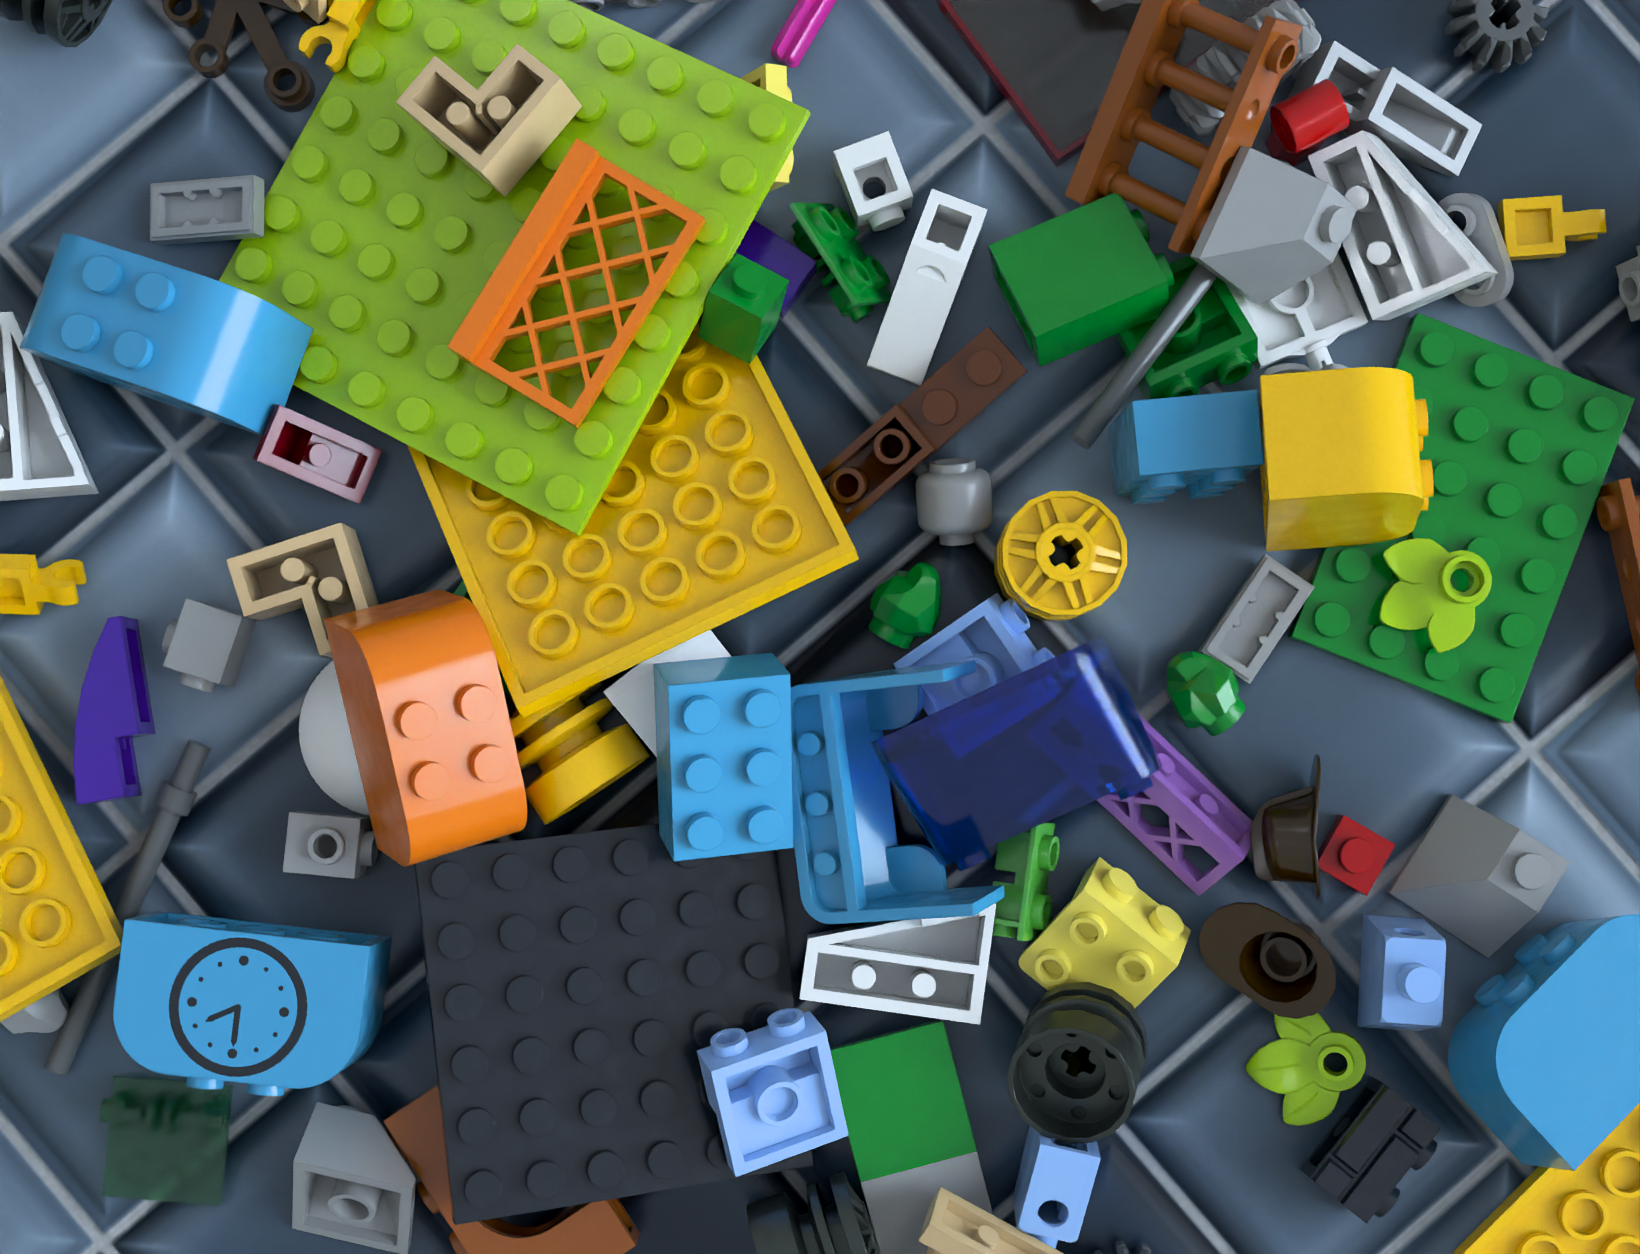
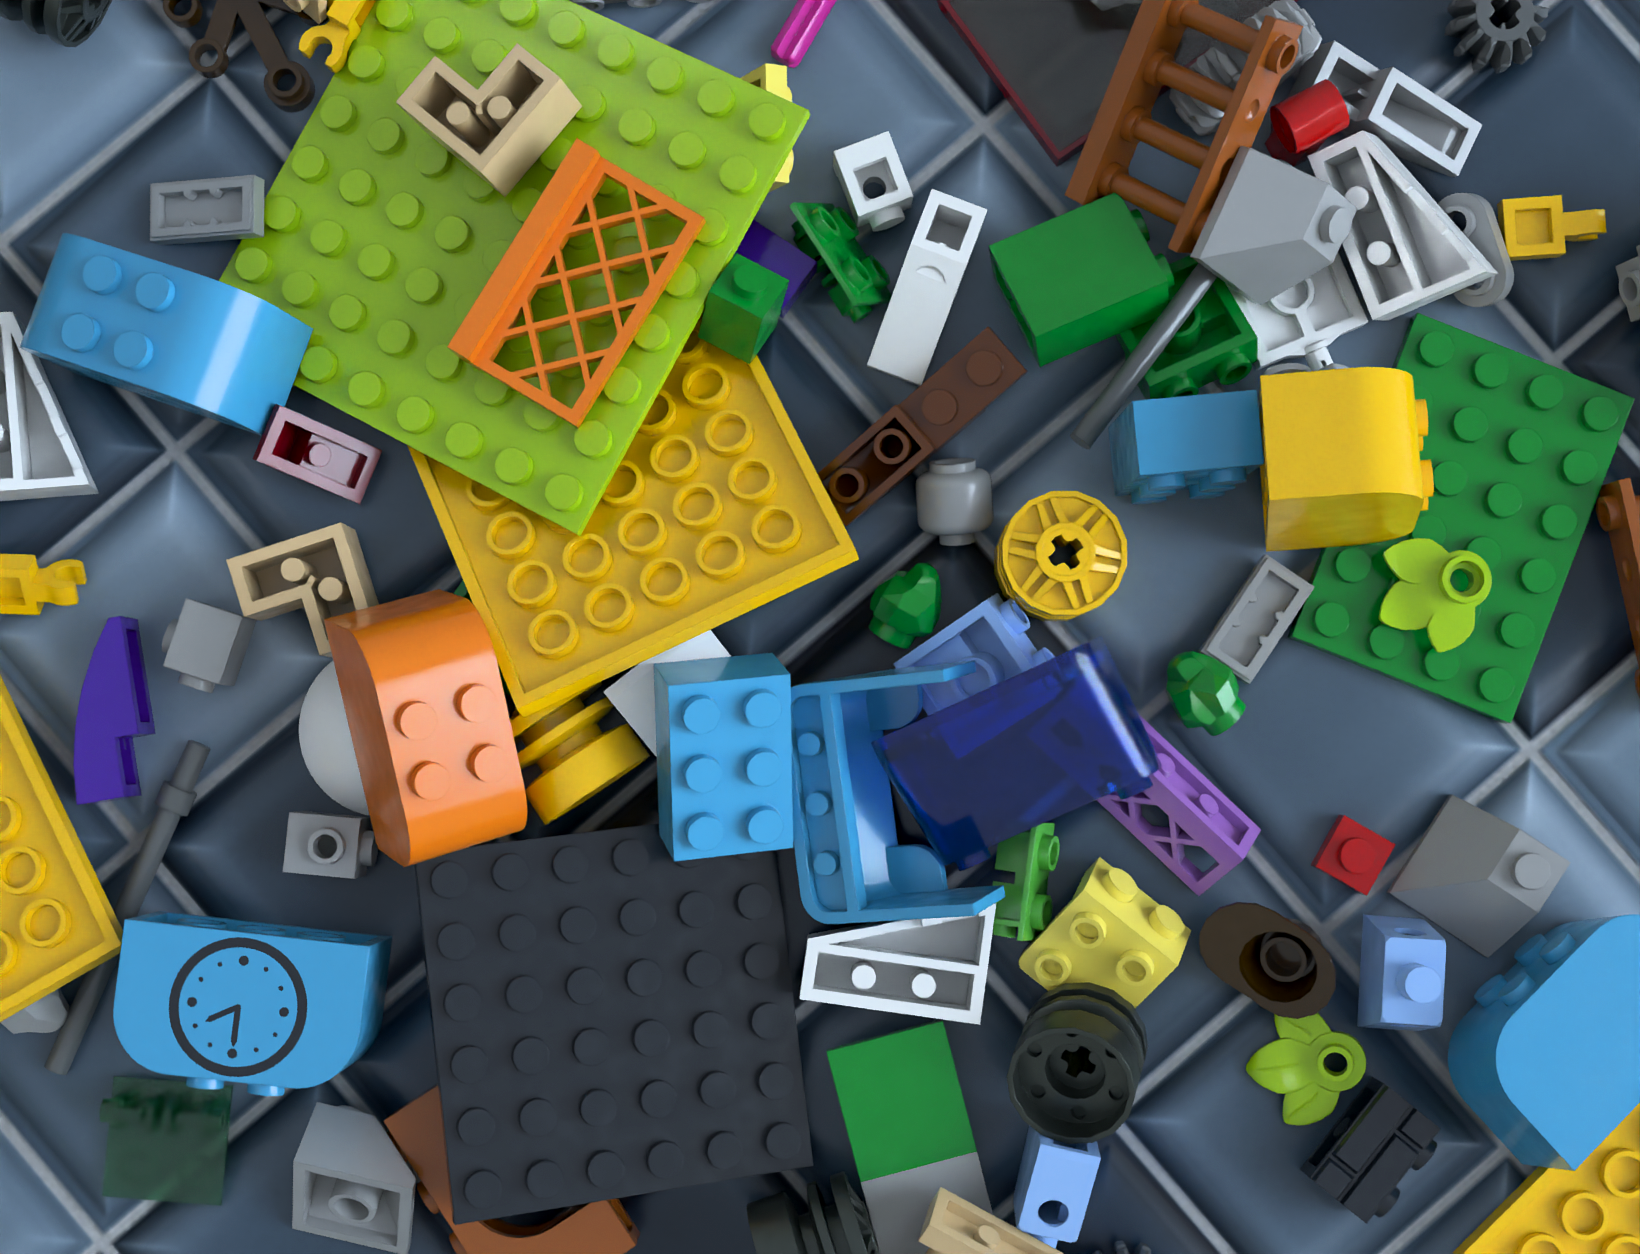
(773, 1090): light blue plate -> none
(1286, 835): dark brown piece -> none

